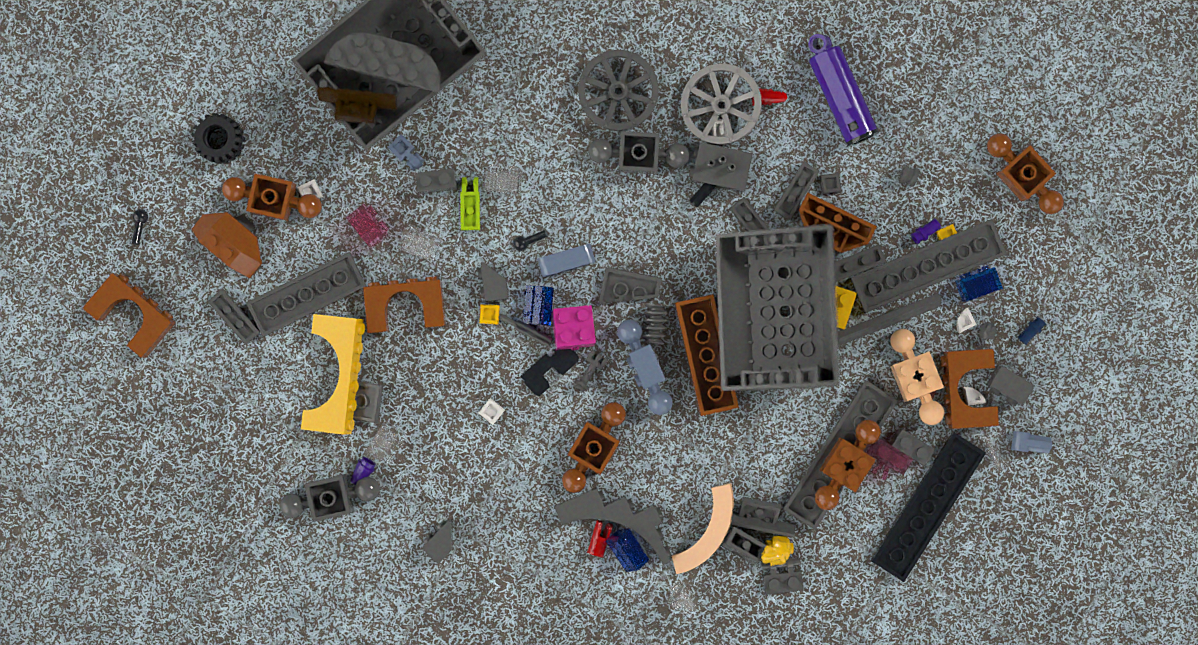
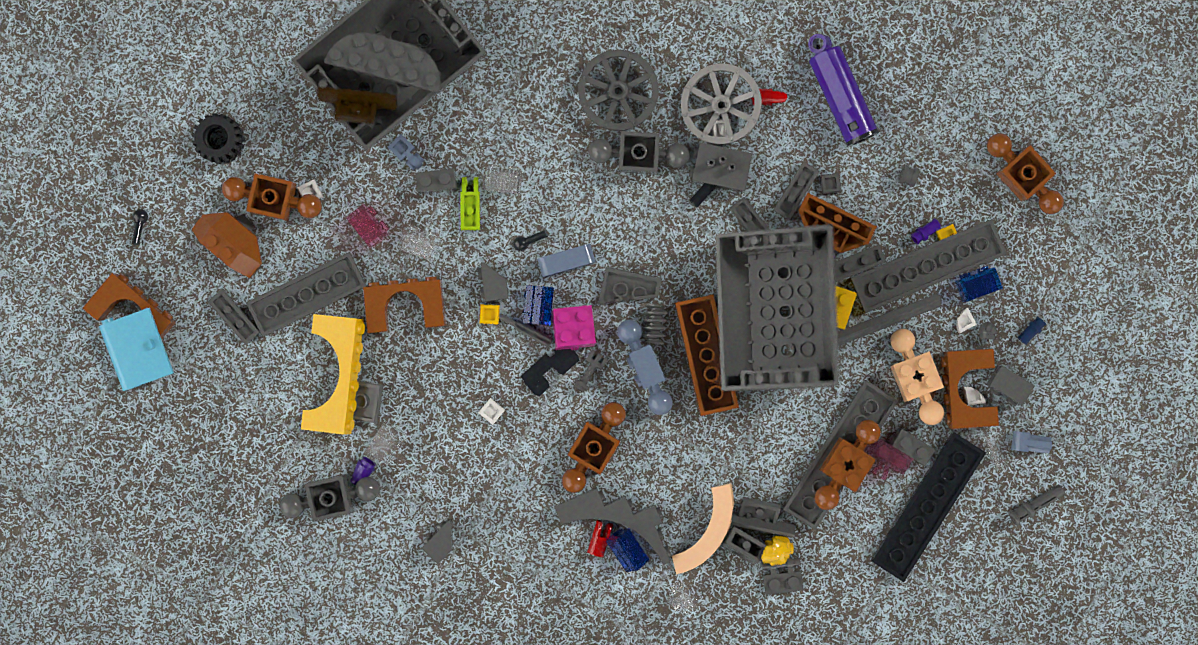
(135, 349): none -> medium azure door
(1029, 508): none -> dark grey pin

